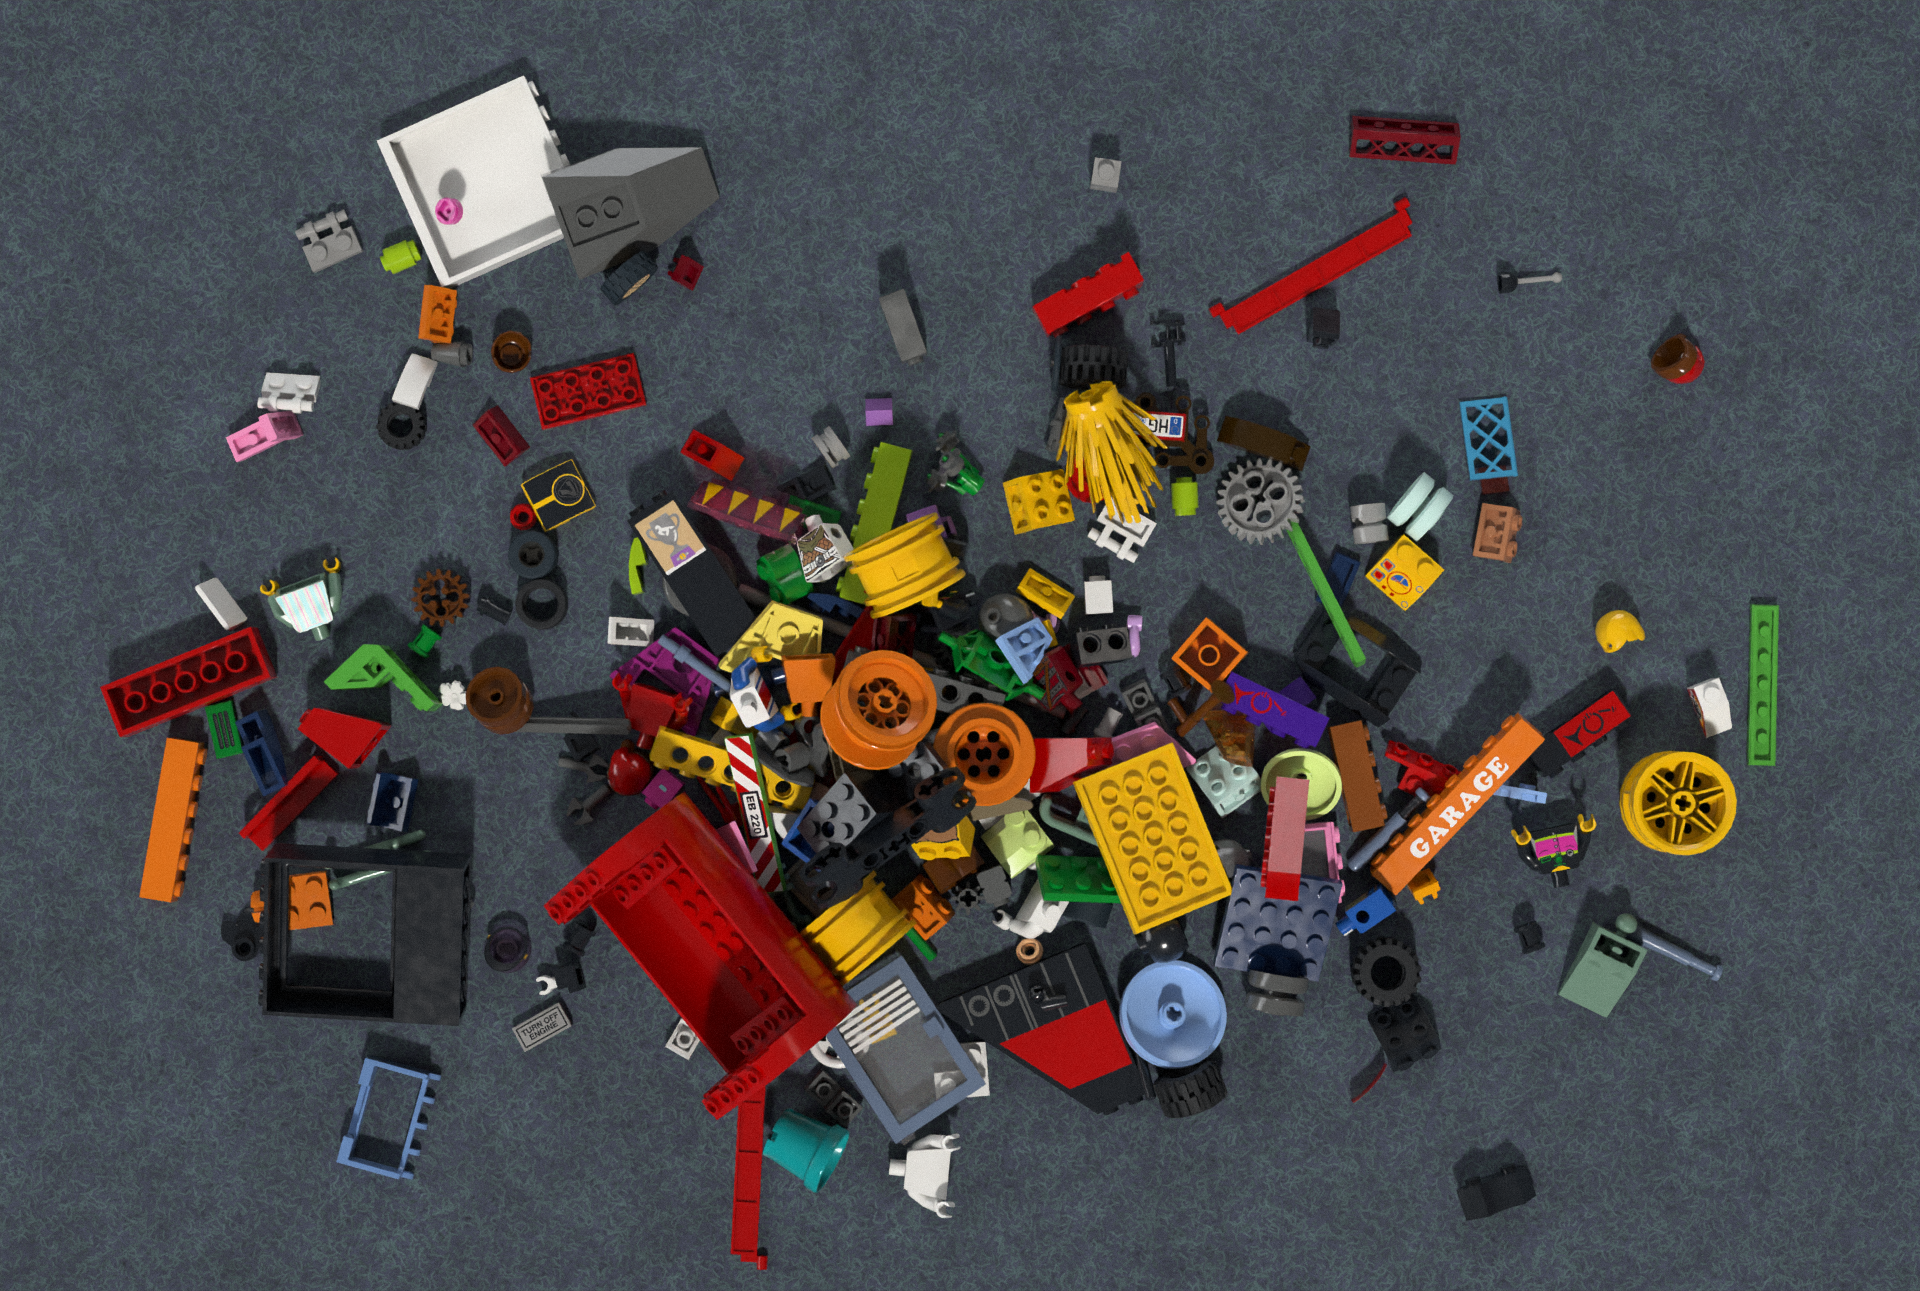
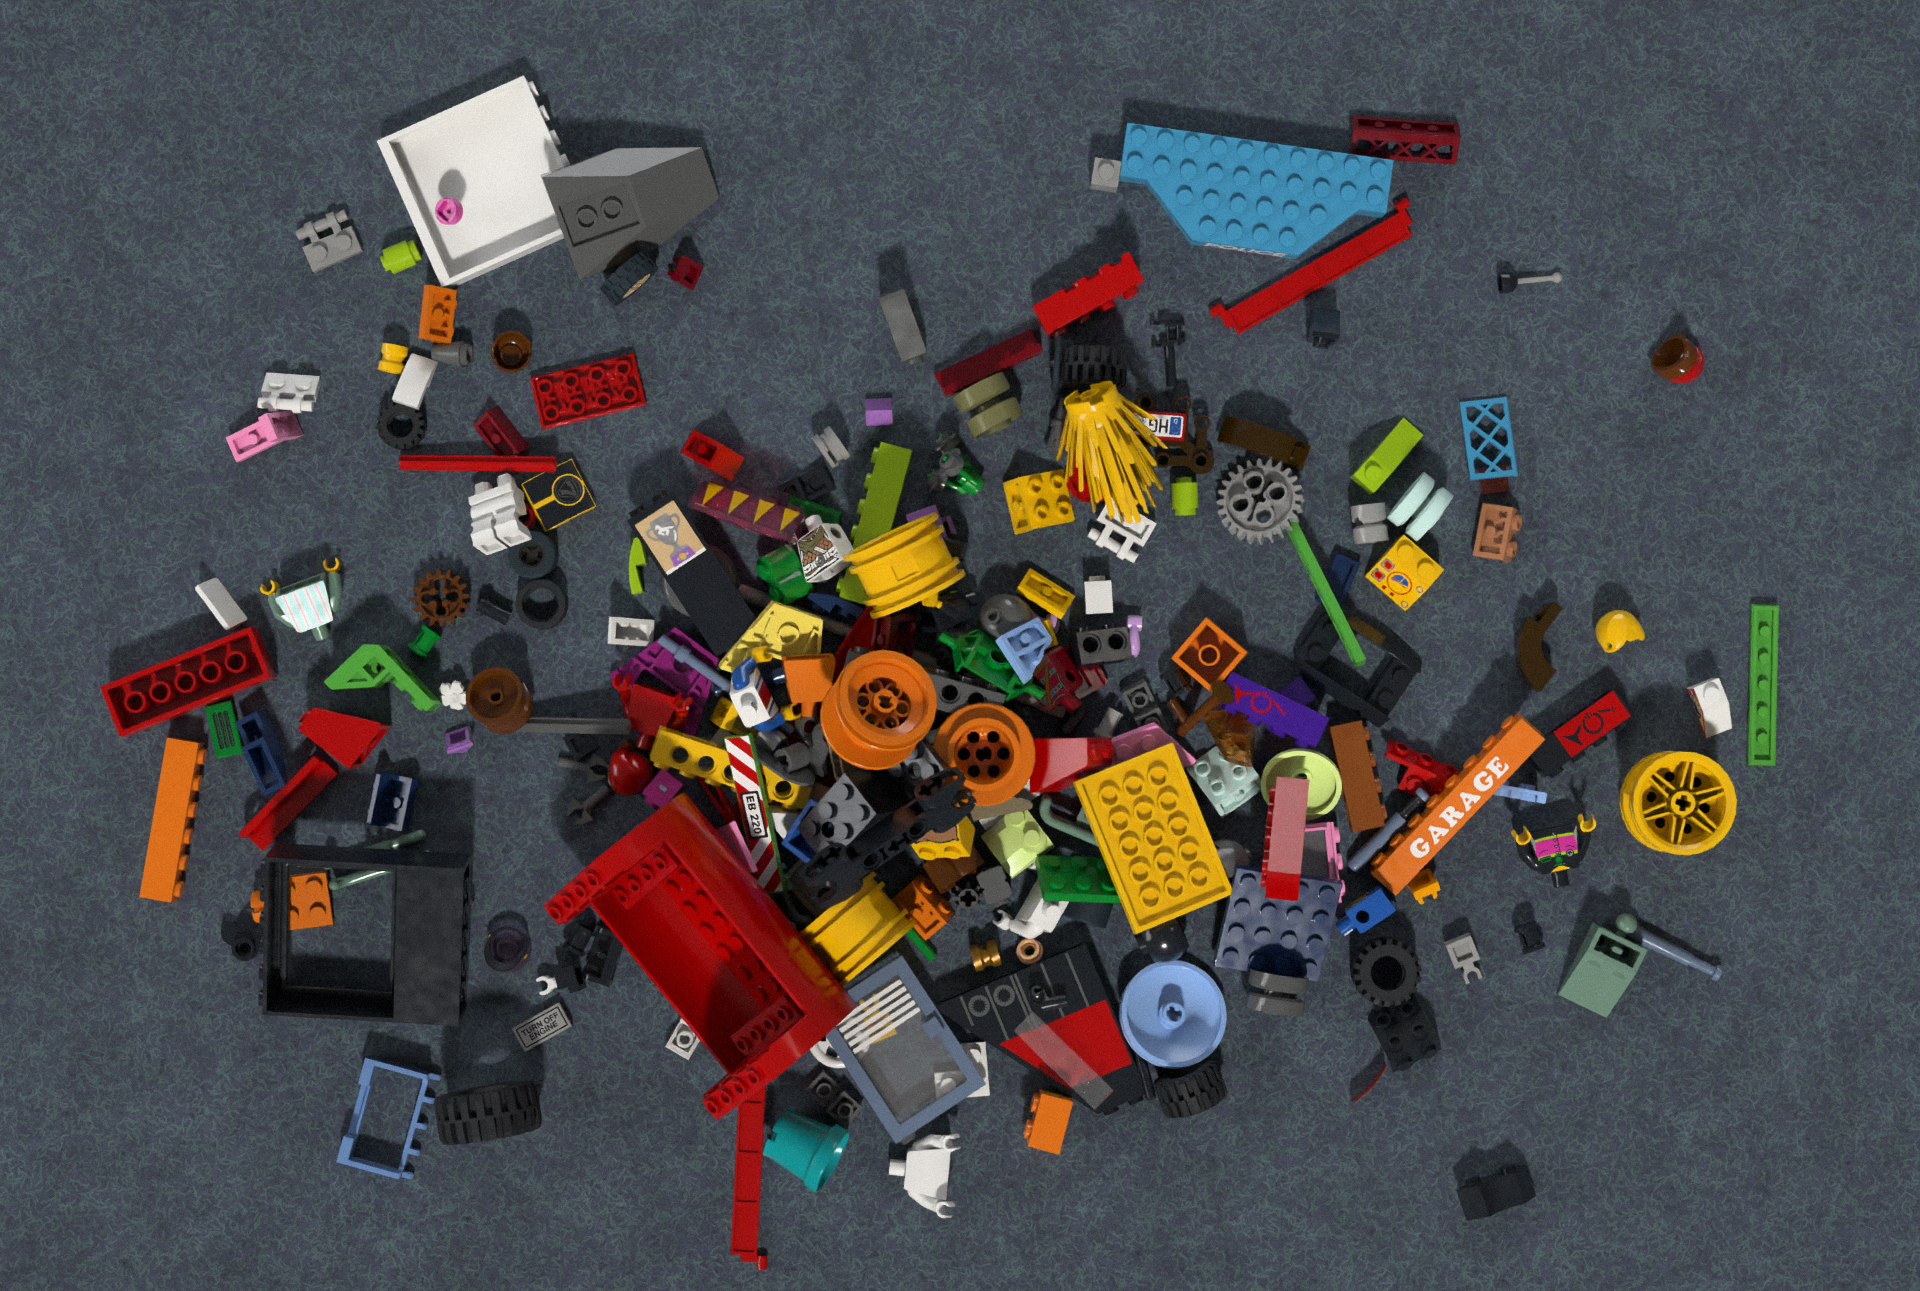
(392, 358): none -> yellow wheel
(459, 740): none -> medium lavender slope
(478, 463): none -> red axle
(488, 1112): none -> black tyre
(497, 514): none -> white hips
(603, 957): none -> black hinge
(985, 955): none -> pearl gold wheel
(988, 362): none -> dark red fence
(992, 413): none -> olive wheel
(1048, 1120): none -> orange brick
(1063, 1060): none -> clear slope
(1252, 191): none -> dark azure brick
(1386, 456): none -> lime slope
(1463, 954): none -> light grey plate
(1529, 647): none -> dark brown arch

